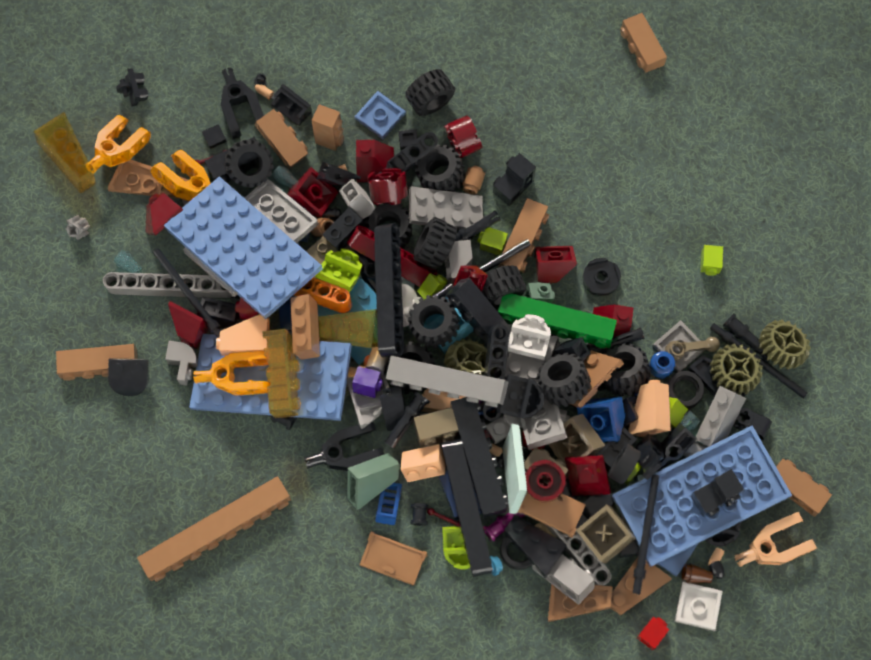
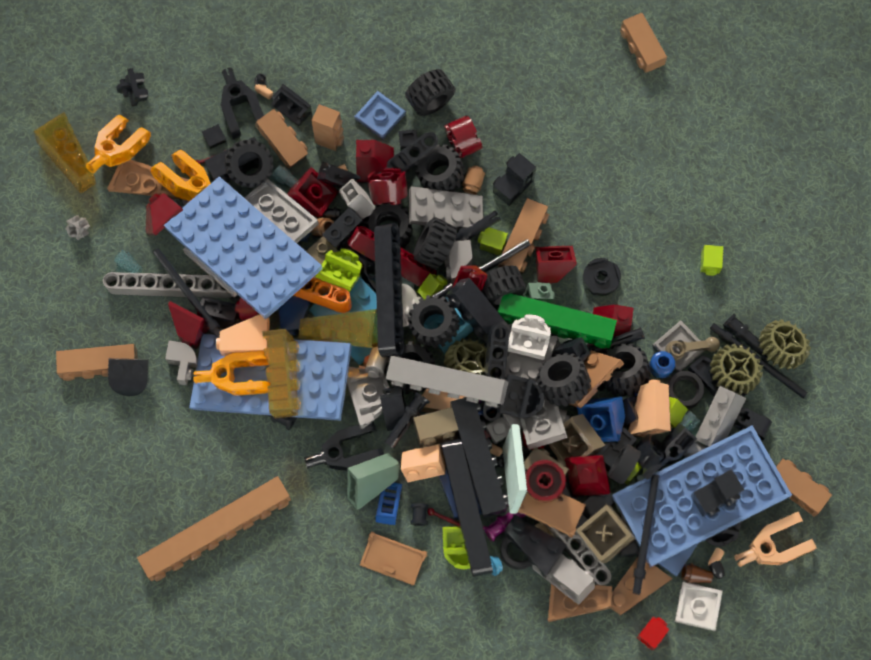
(305, 327): medium nougat brick -> none
(367, 382): dark purple brick -> none

